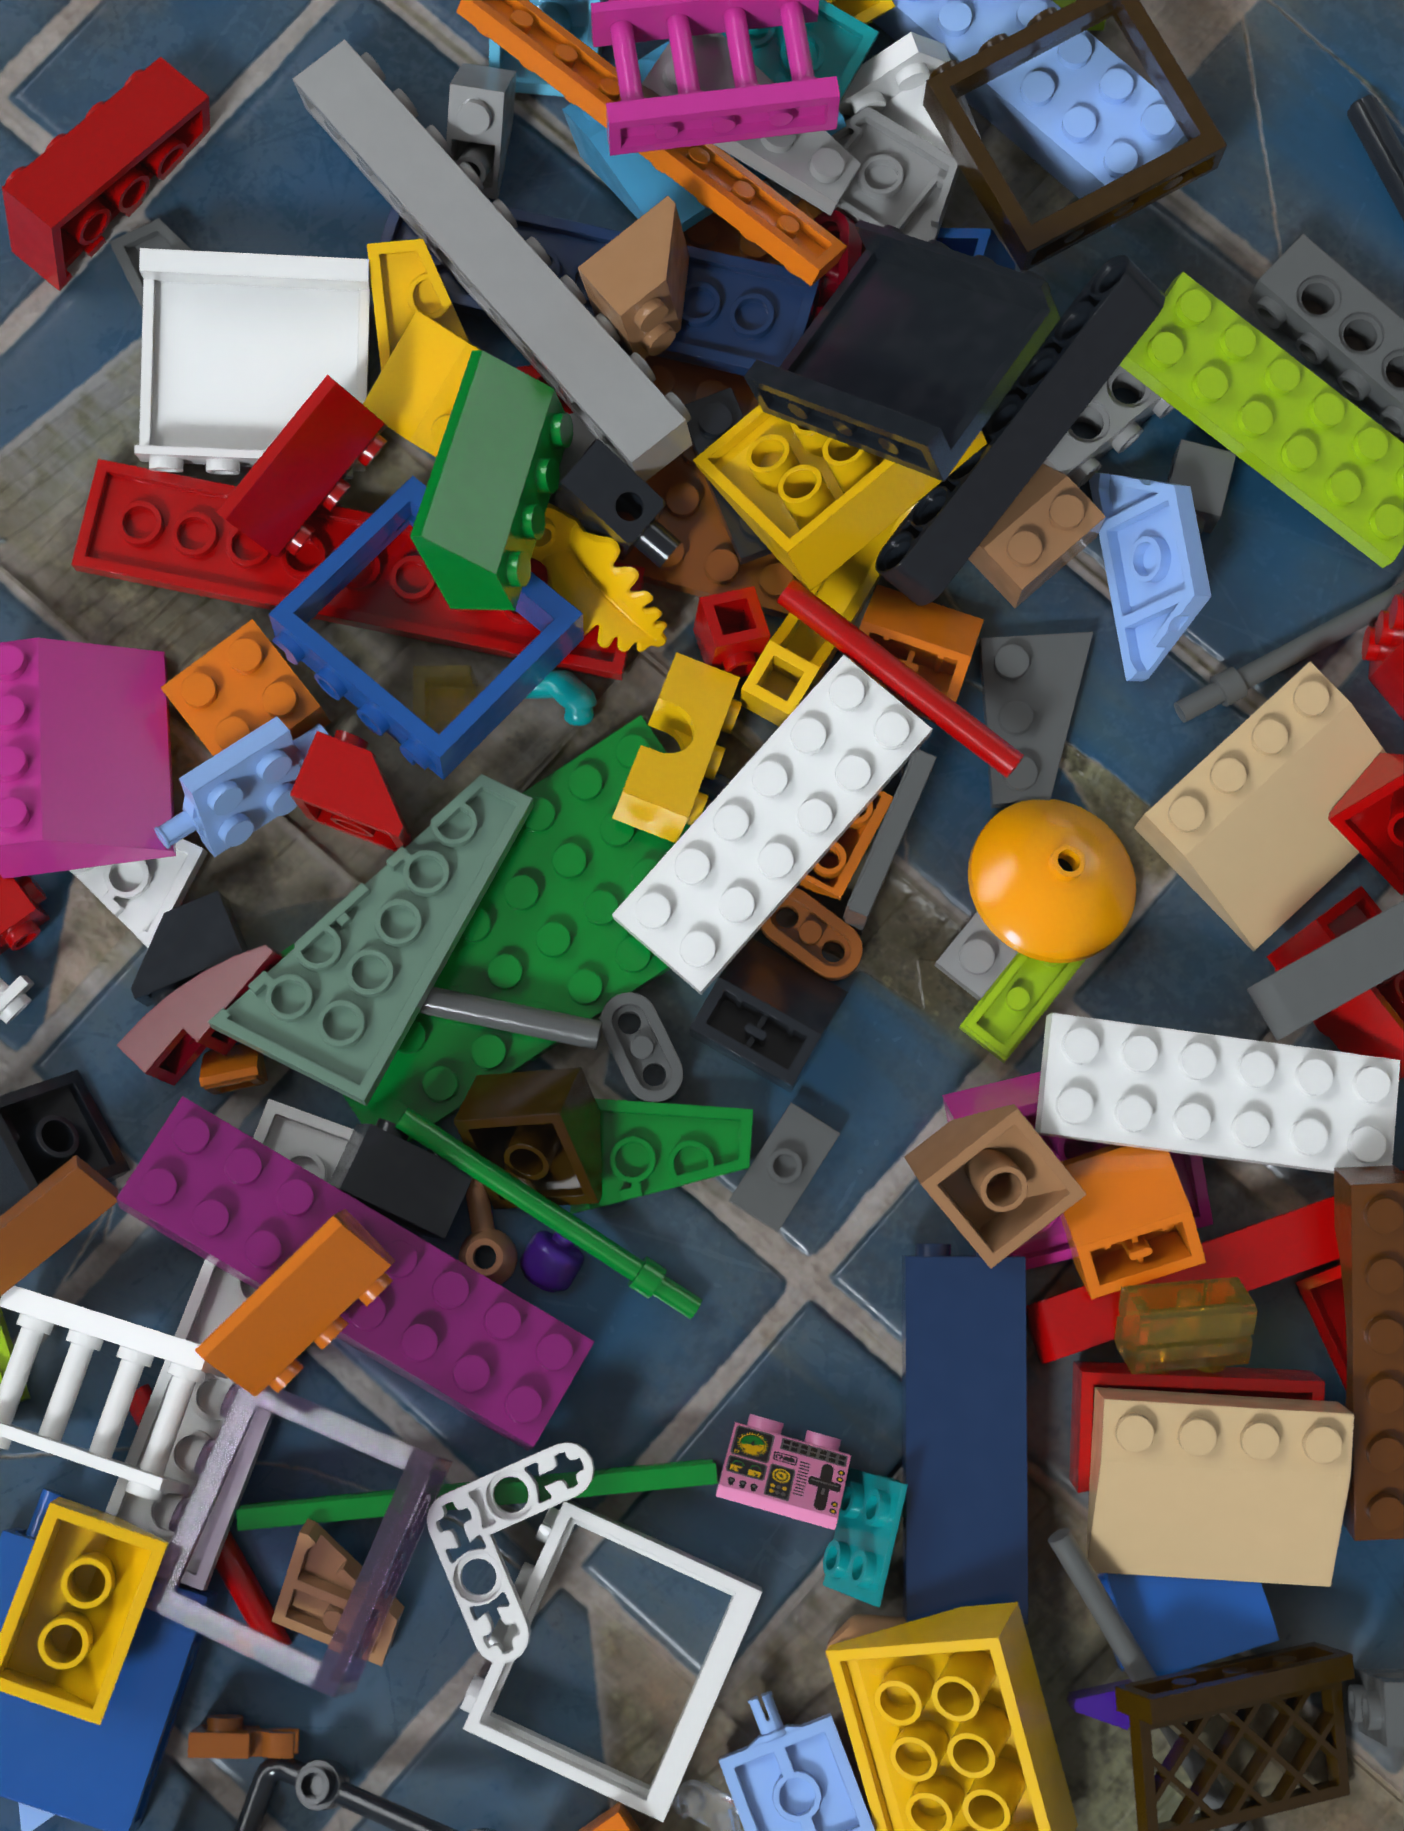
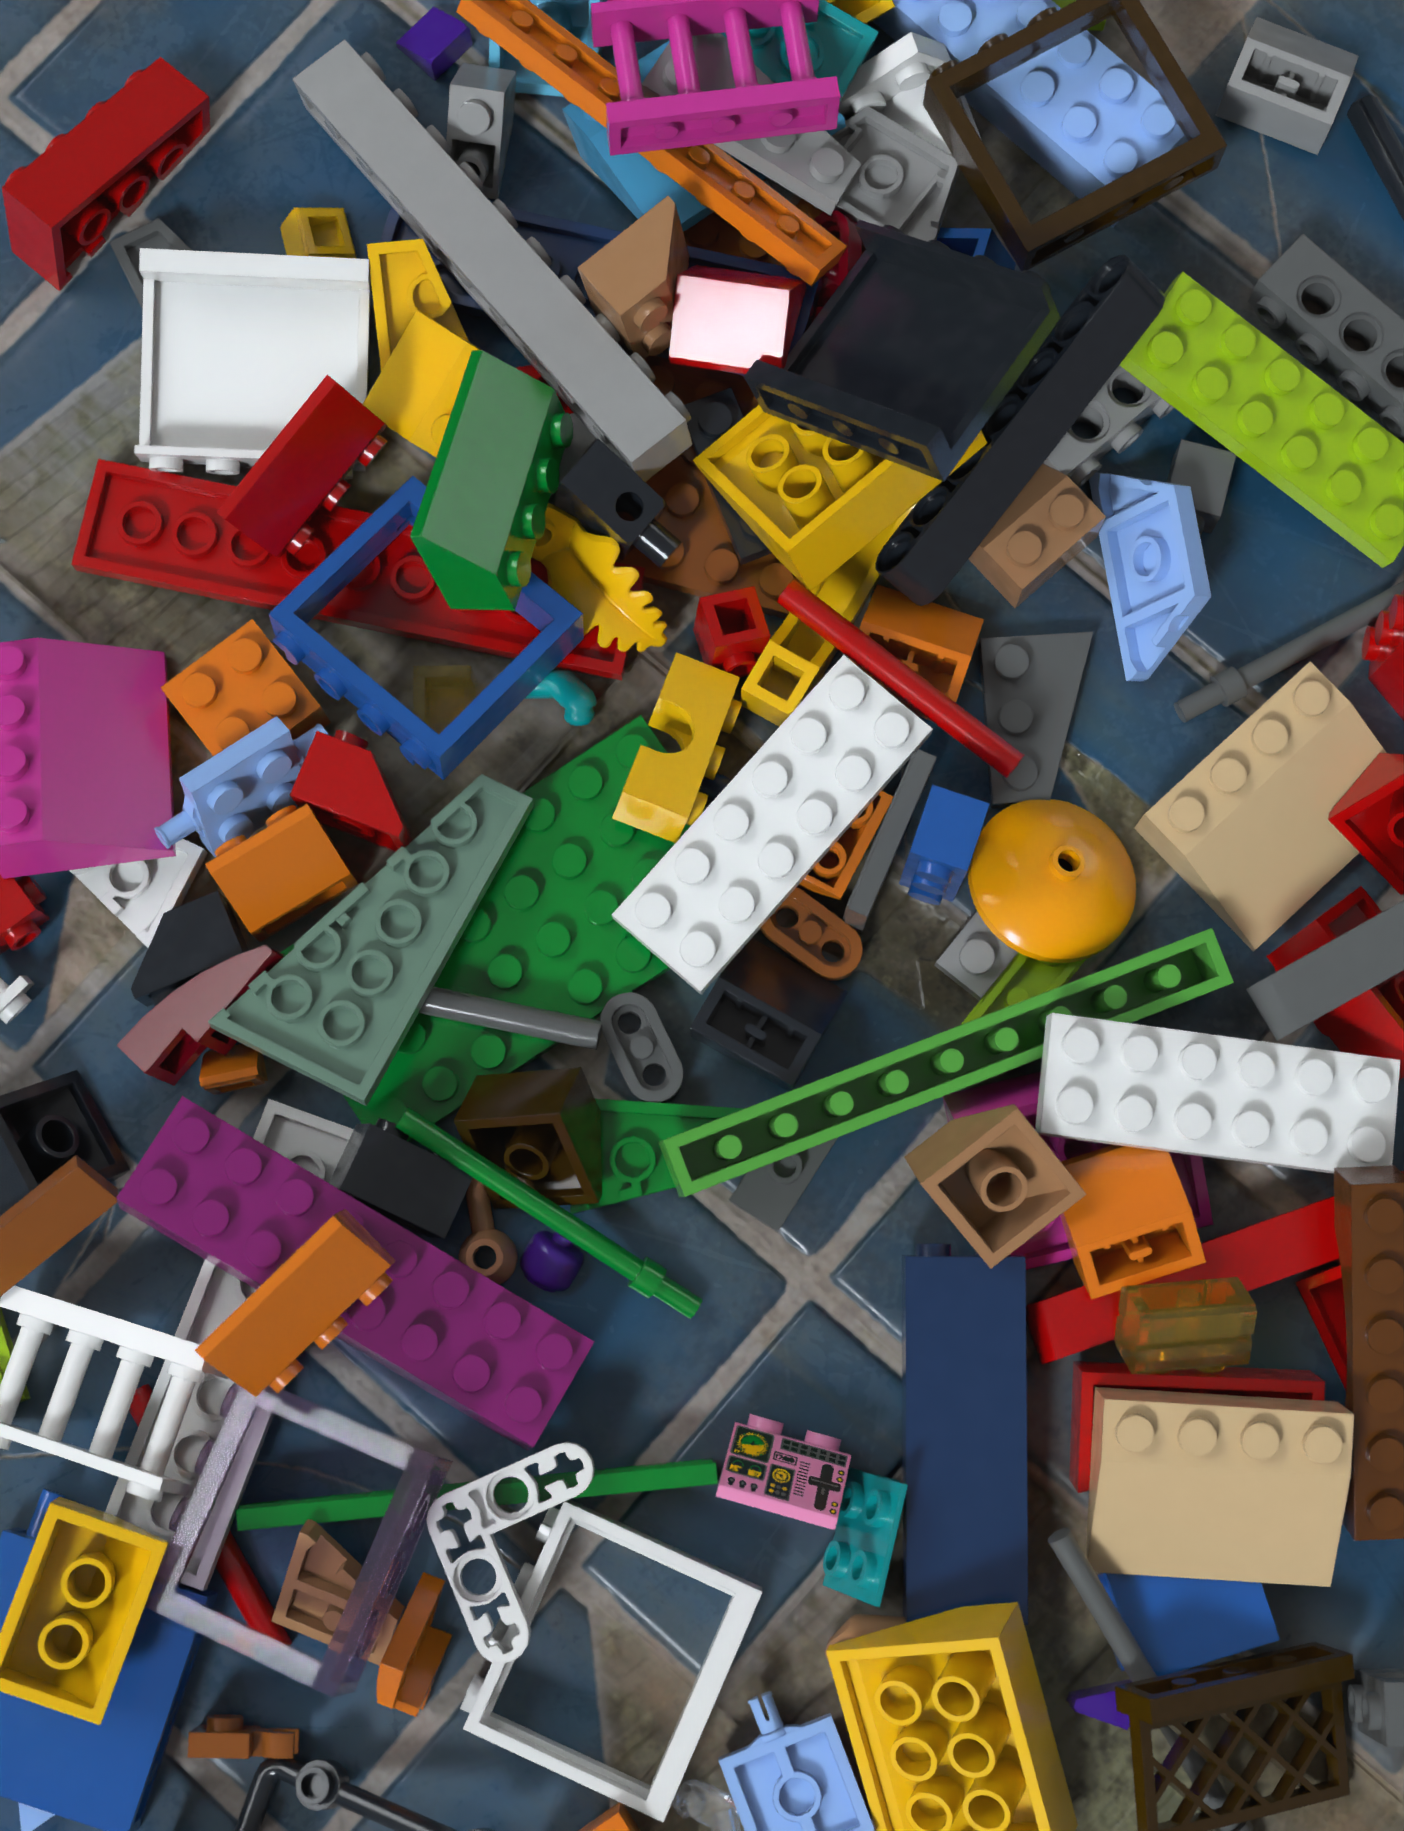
(281, 871): none -> orange slope
(317, 233): none -> yellow slope
(414, 1651): none -> orange slope
(436, 42): none -> dark purple slope
(733, 318): none -> slope
(937, 1065): none -> bright green brick
(943, 845): none -> blue brick
(1287, 85): none -> light grey slope

